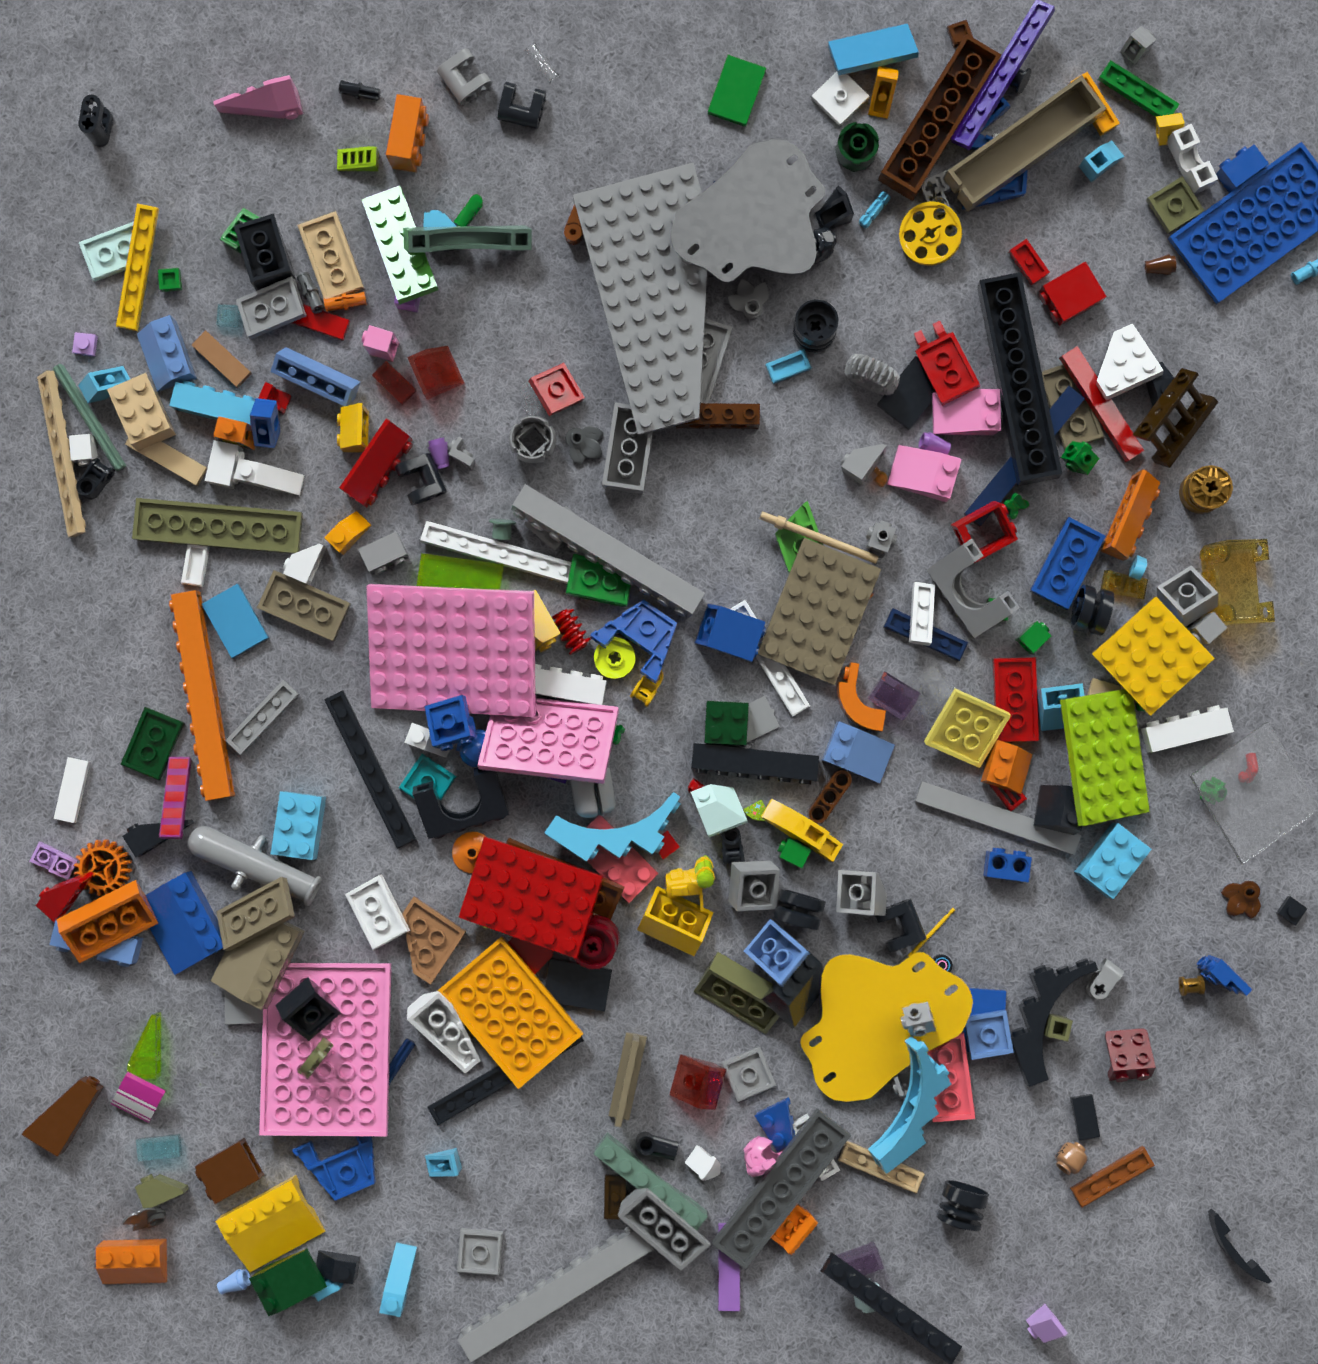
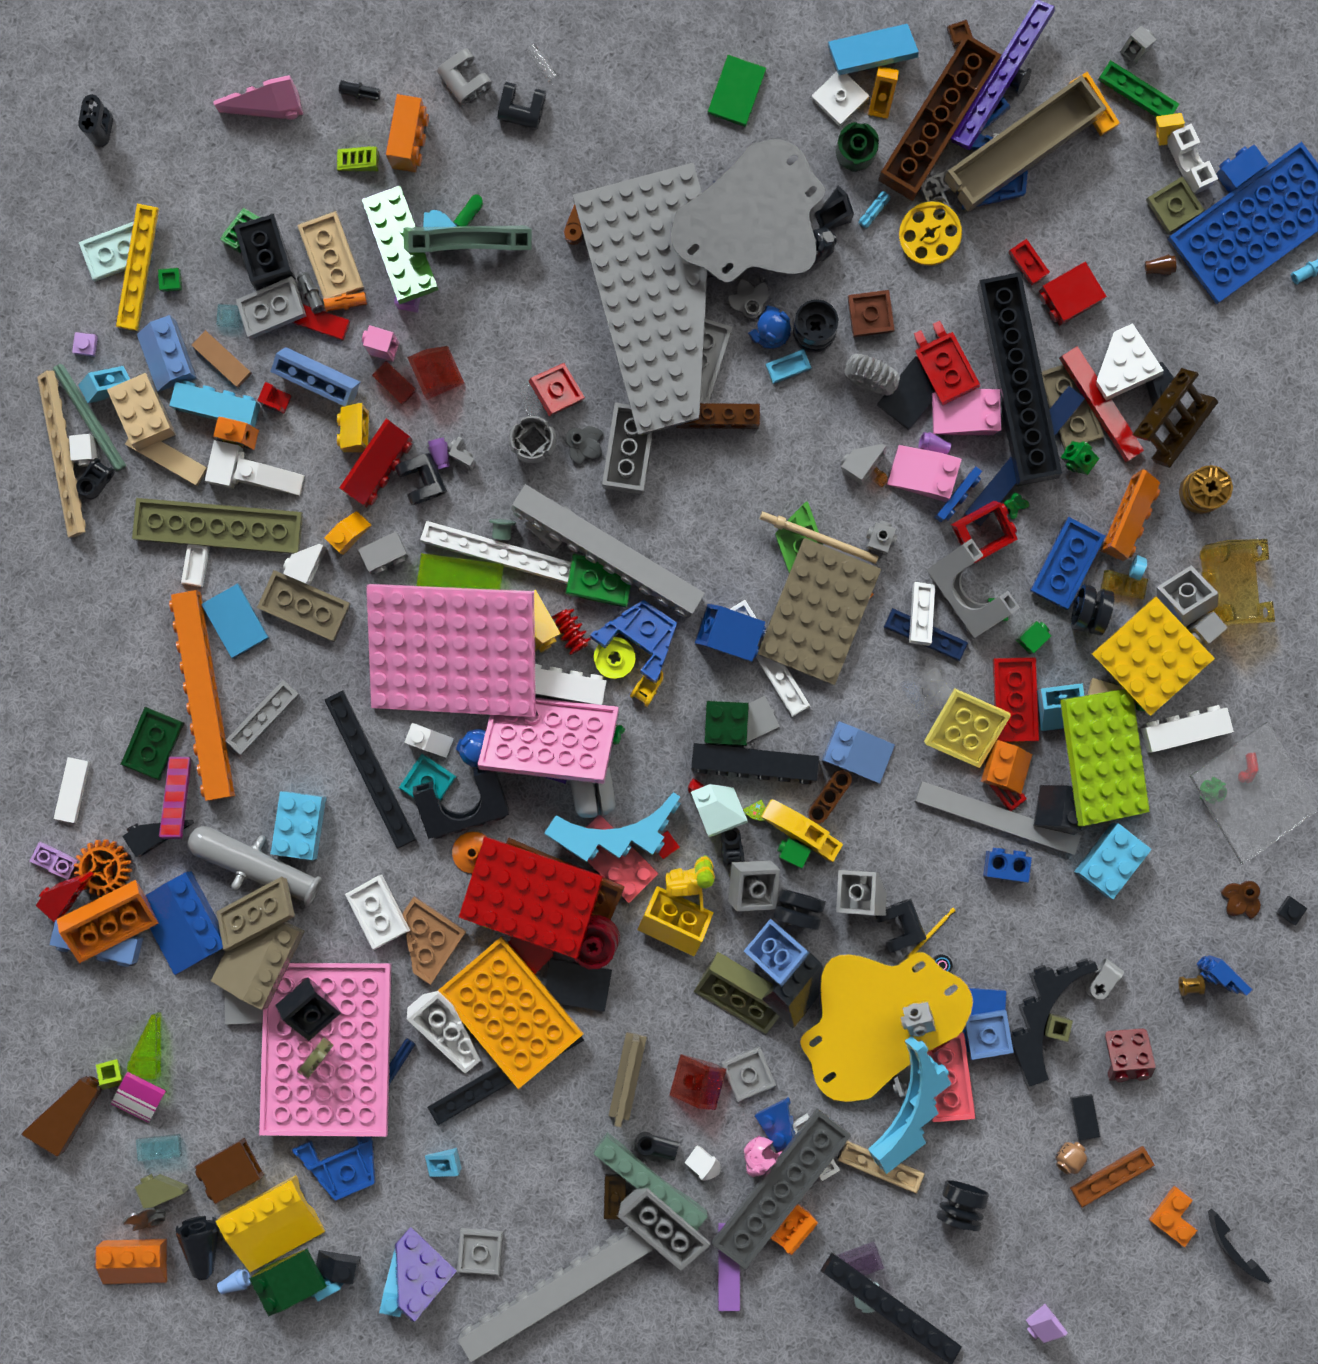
(109, 1074): none -> lime brick
(199, 1245): none -> black cone
(265, 423): blue brick -> none
(419, 1274): none -> plate
(450, 723): blue plate -> none
(772, 327): none -> blue helmet
(854, 709): orange arch -> none
(871, 313): none -> copper plate
(894, 696): clear purple brick -> none
(959, 495): none -> blue plate
(1100, 160): medium azure slope -> none
(1169, 1214): none -> orange plate

